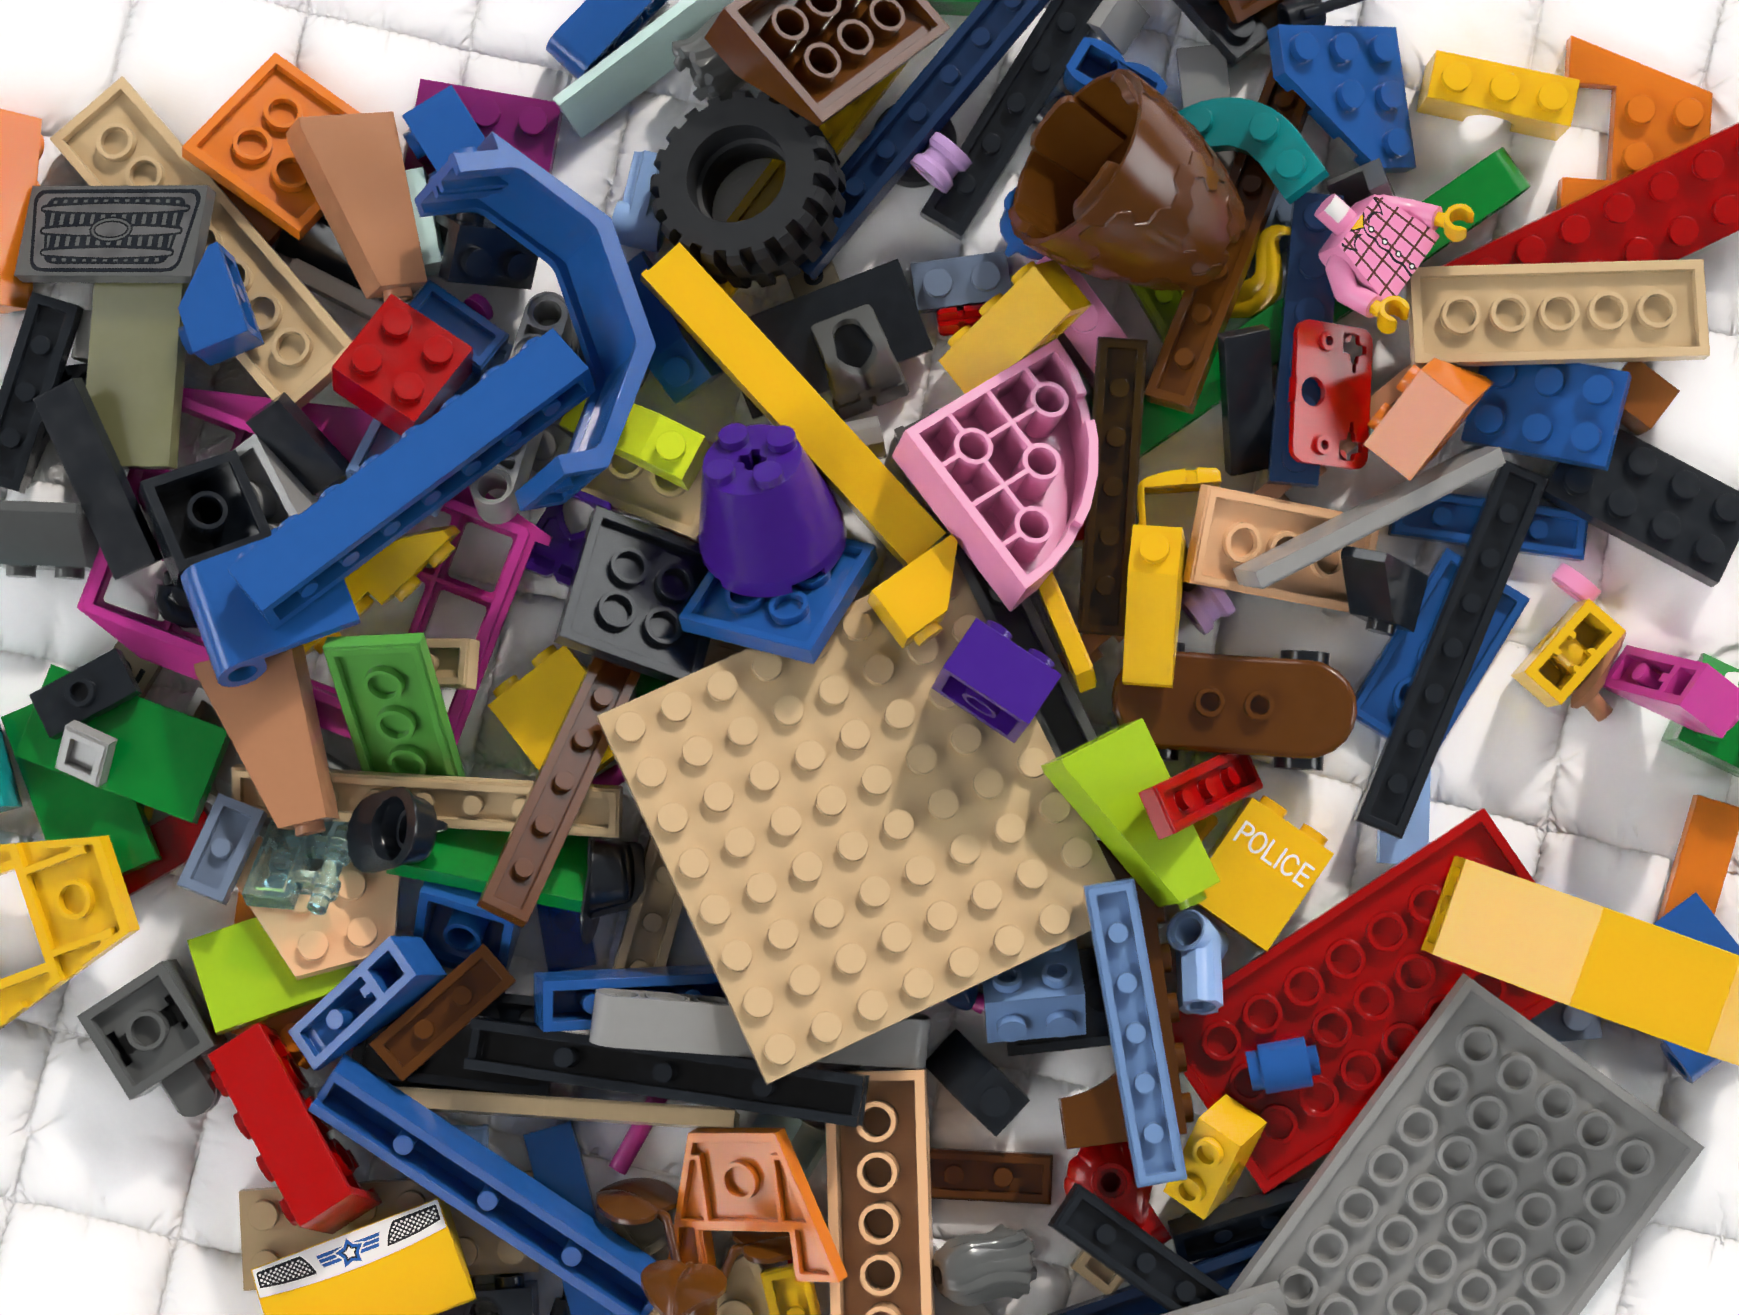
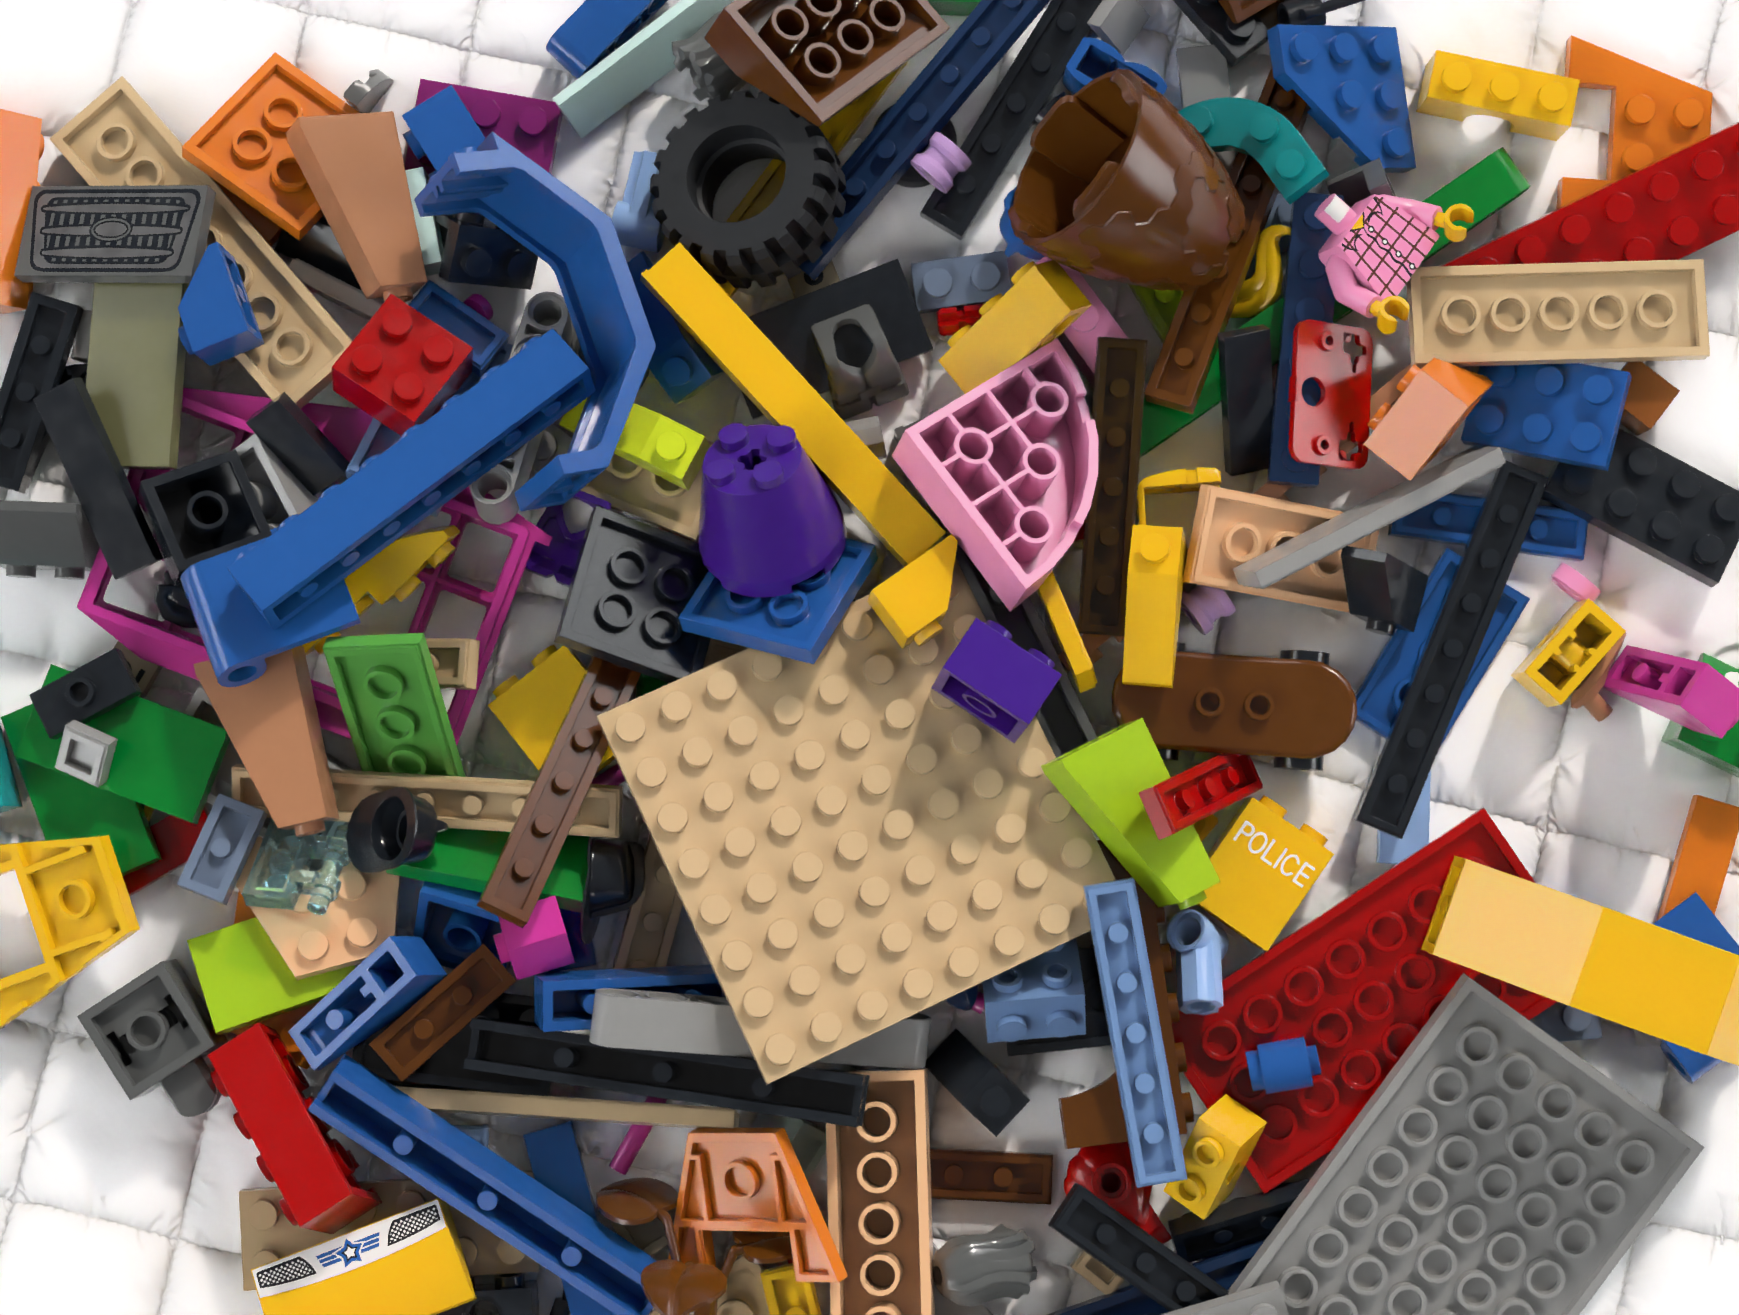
(366, 95): none -> dark grey tile
(539, 944): none -> dark pink brick

